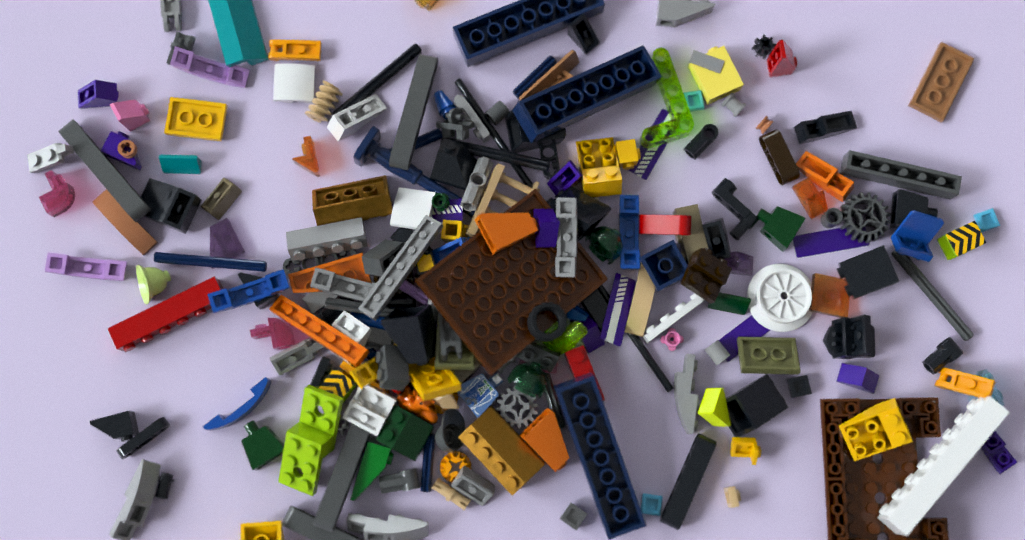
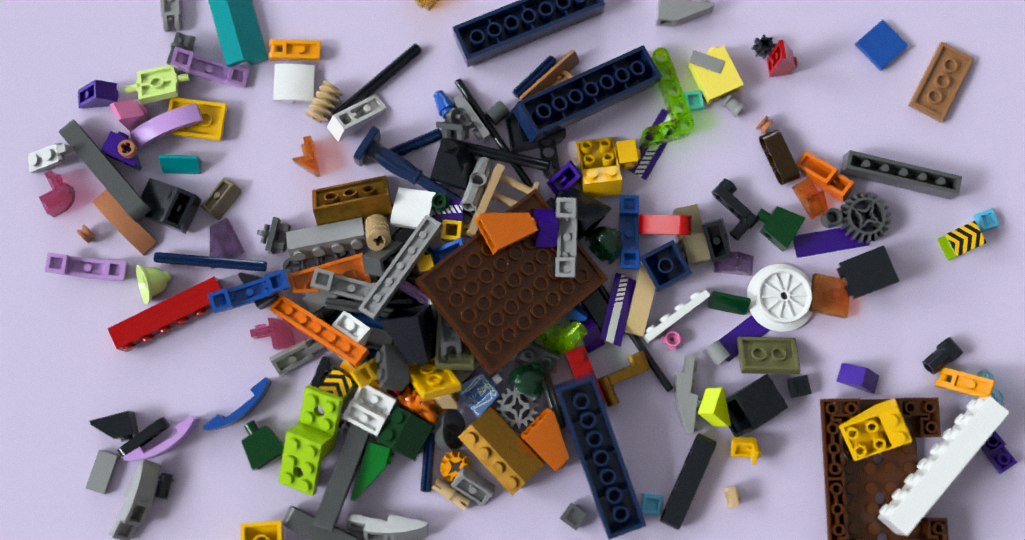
(86, 233): none -> nougat bush
(102, 472): none -> light grey tile
(157, 84): none -> yellowish green plate
(164, 124): none -> lavender slope
(183, 428): none -> lavender slope
(273, 244): none -> dark grey hips
(377, 232): none -> tan piece
(403, 481): dark grey piece -> none
(413, 112): dark grey beam -> none
(557, 311): black tyre -> none
(583, 34): black slope -> none
(638, 365): none -> pearl gold beam
(701, 142): black piece -> none
(706, 274): dark brown plate -> none
(824, 127): black slope -> none
(851, 338): black piece -> none
(881, 45): none -> blue tile
(904, 202): black torso -> none
(915, 235): blue bracket -> none
(934, 296): dark grey axle -> none

